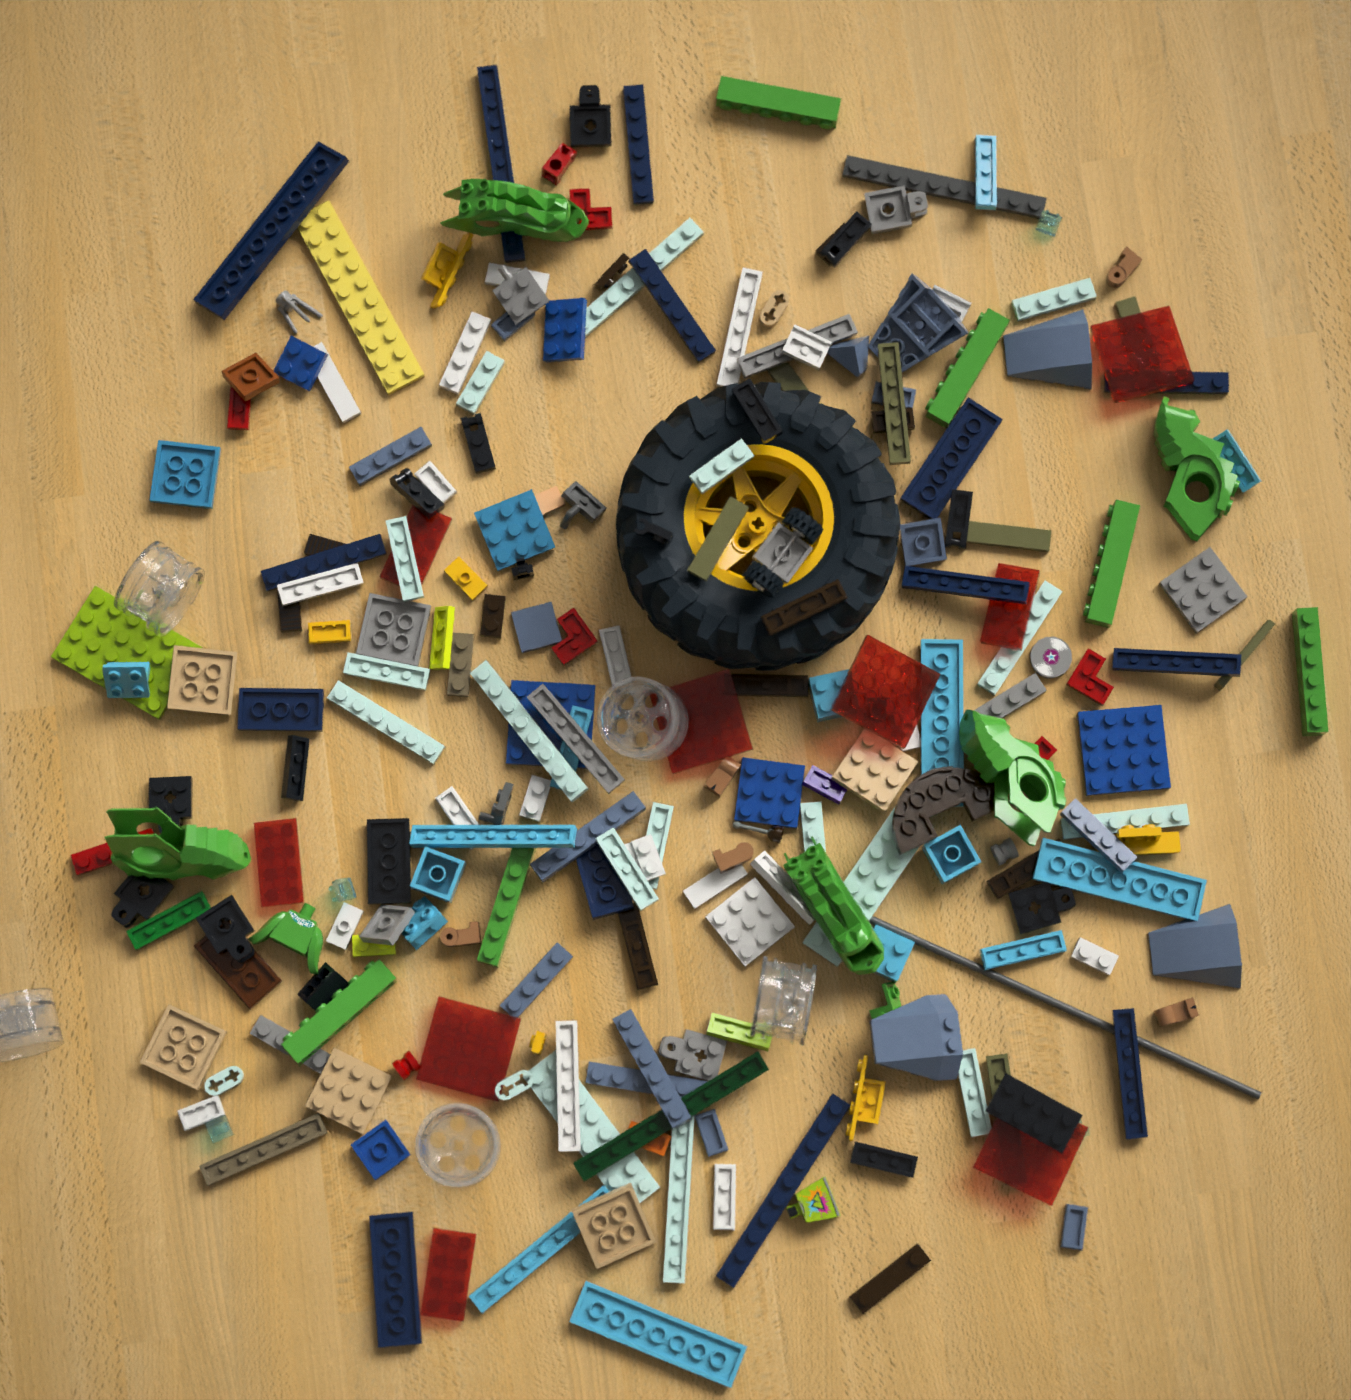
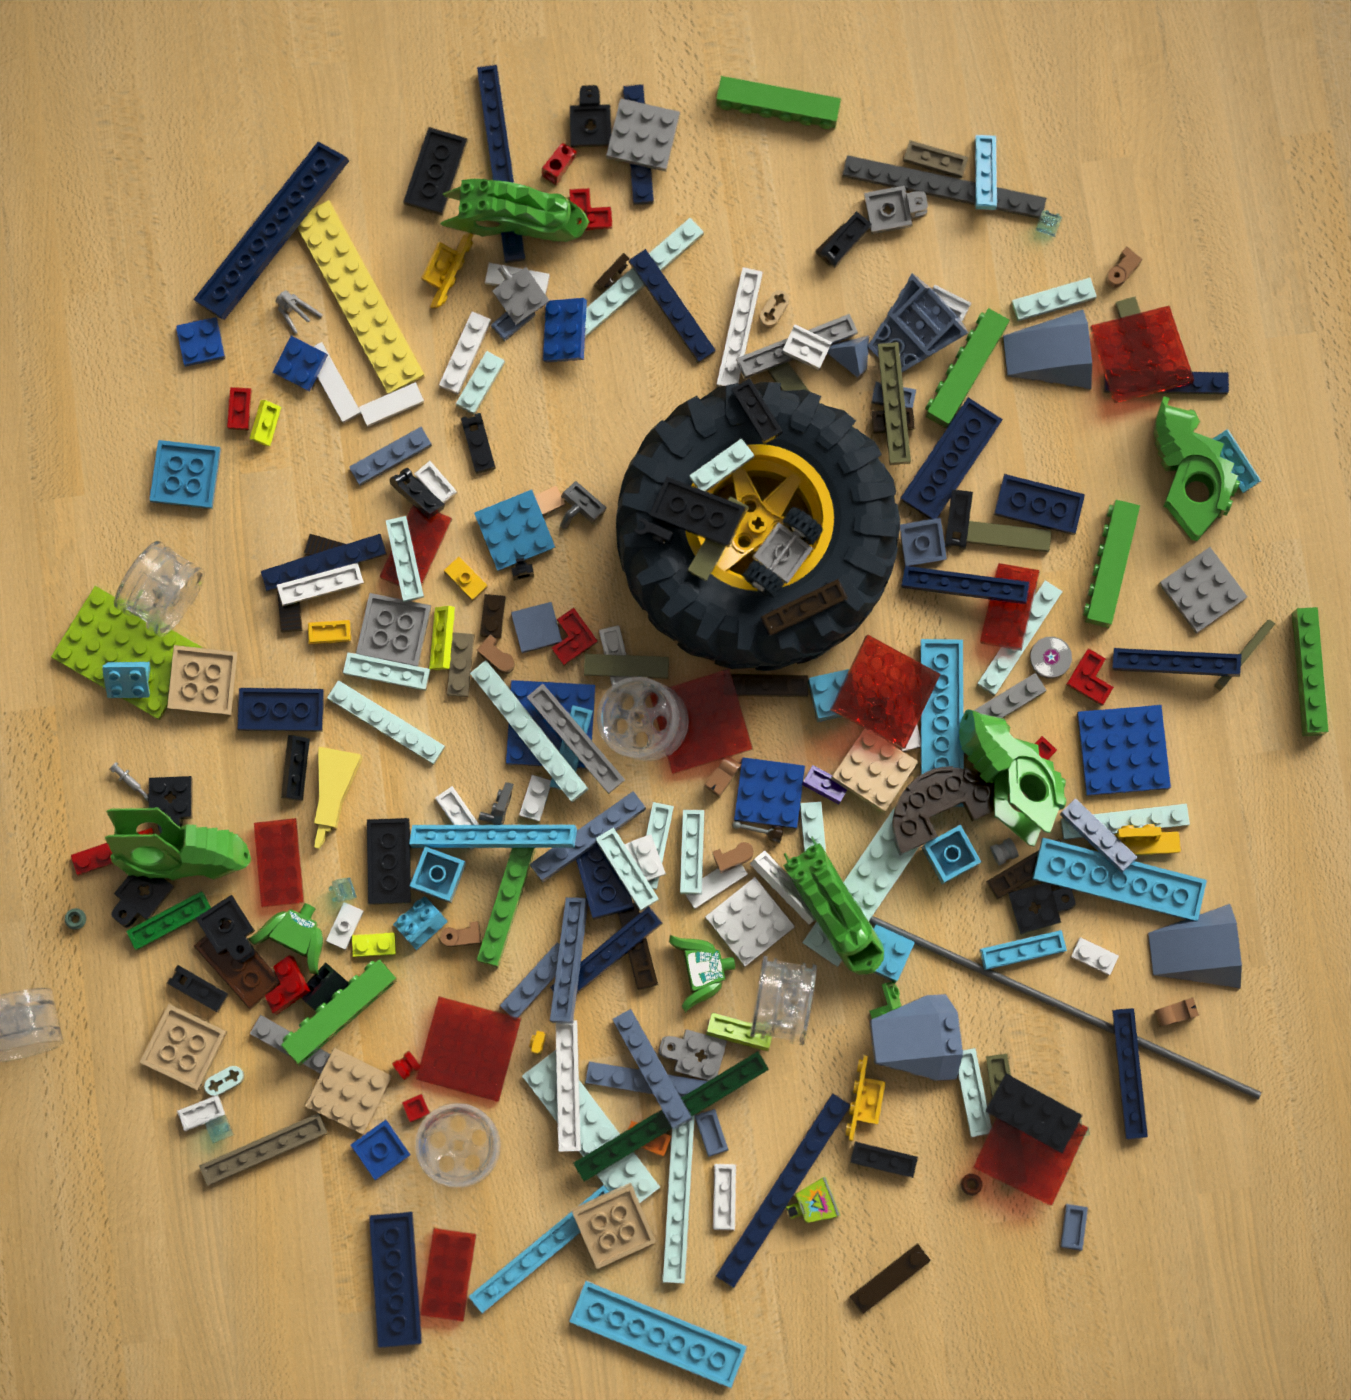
(70, 914): none -> sand green plate
(128, 780): none -> light grey piece
(198, 989): none -> black plate
(200, 341): none -> blue plate
(250, 376): dark orange plate -> none
(265, 422): none -> neon yellow plate
(291, 987): none -> red plate
(335, 778): none -> light yellow piece
(387, 924): light grey plate -> none
(391, 404): none -> white tile
(416, 1108): none -> red plate
(435, 171): none -> black plate
(501, 661): none -> medium nougat leg
(516, 1089): light aqua beam -> none
(569, 960): none -> sand blue plate
(617, 947): none -> dark blue plate
(626, 666): none -> olive tile
(643, 134): none -> light grey plate
(692, 852): none -> light aqua plate
(697, 512): none -> black plate
(703, 968): none -> bright green torso
(935, 159): none -> dark tan plate
(978, 1184): none -> reddish brown plate
(1039, 504): none -> dark blue plate

